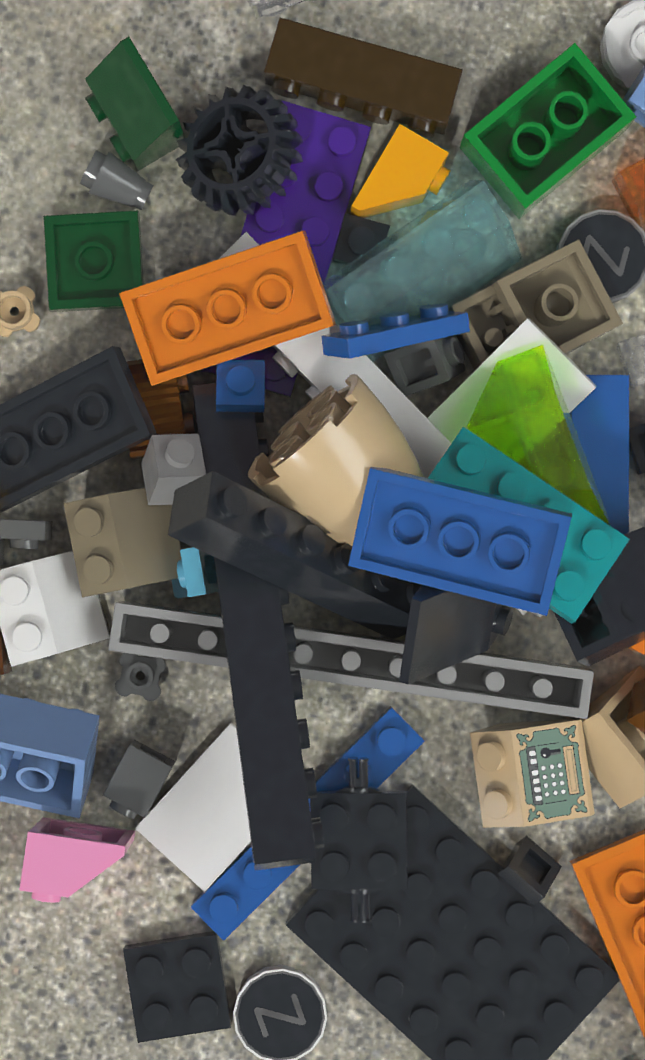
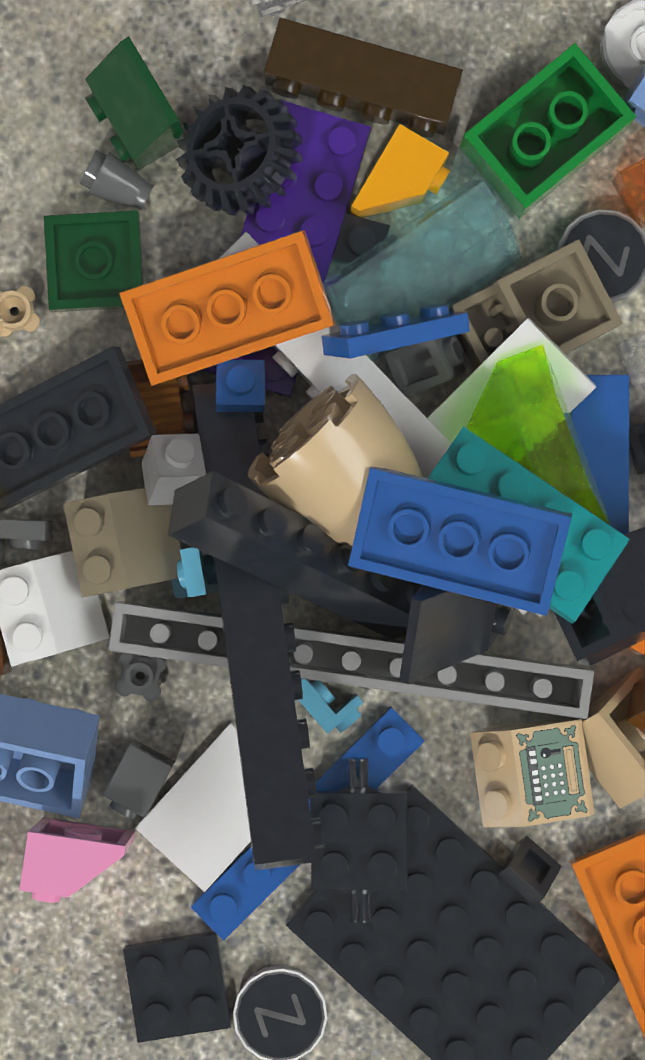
(318, 700): none -> medium azure bracket

